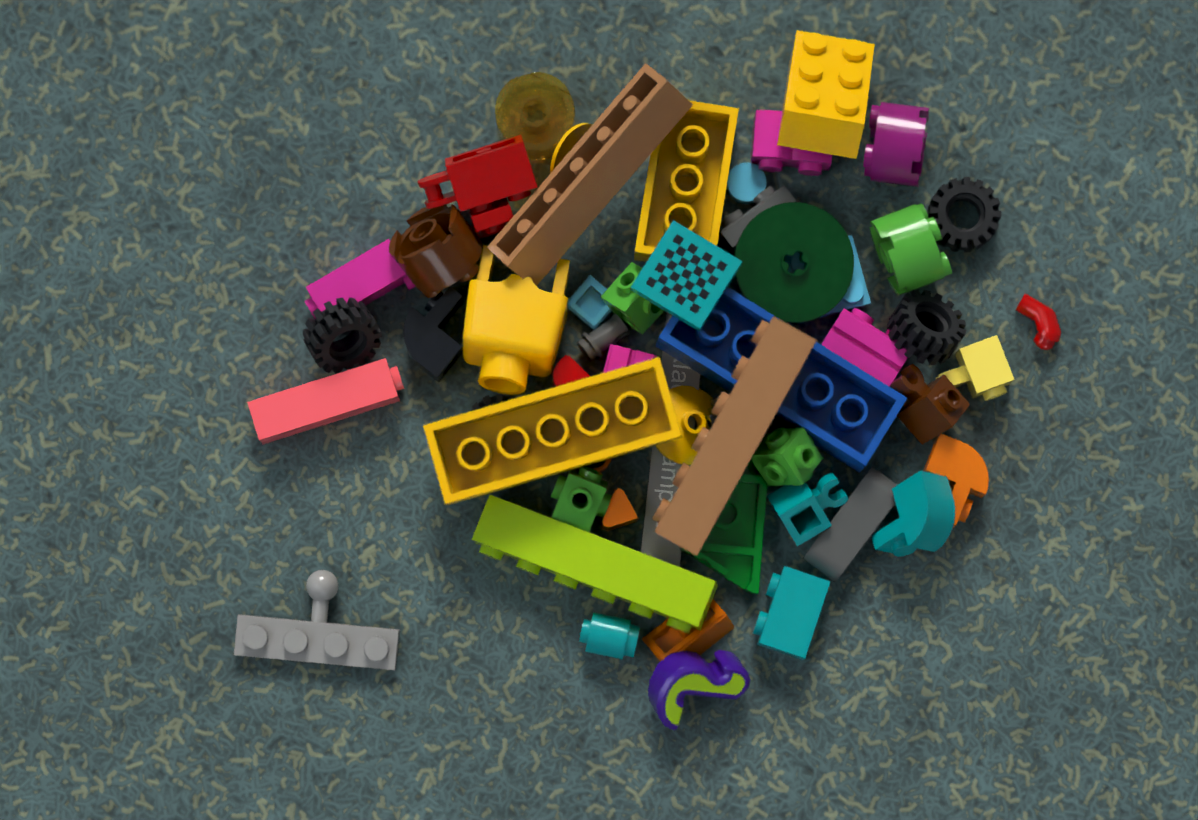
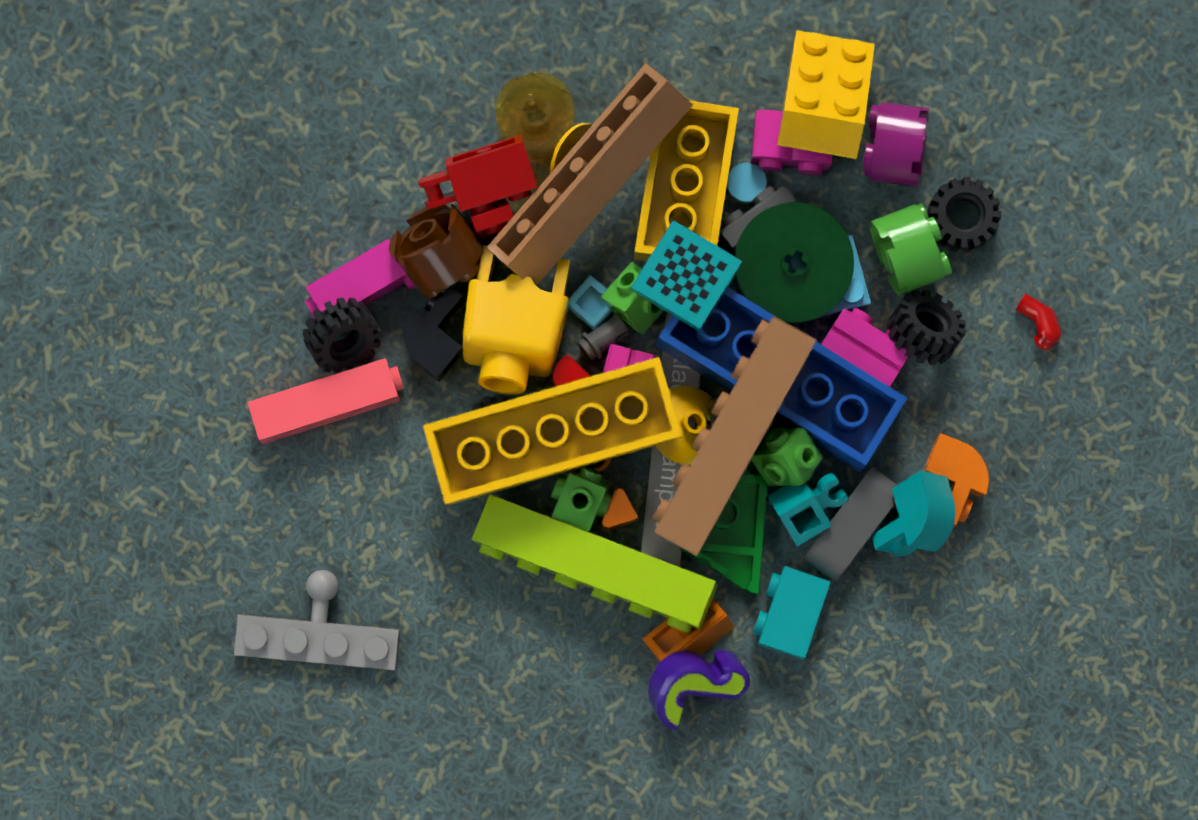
(609, 636): teal brick -> none
(930, 406): reddish brown brick -> none
(982, 368): light yellow brick -> none

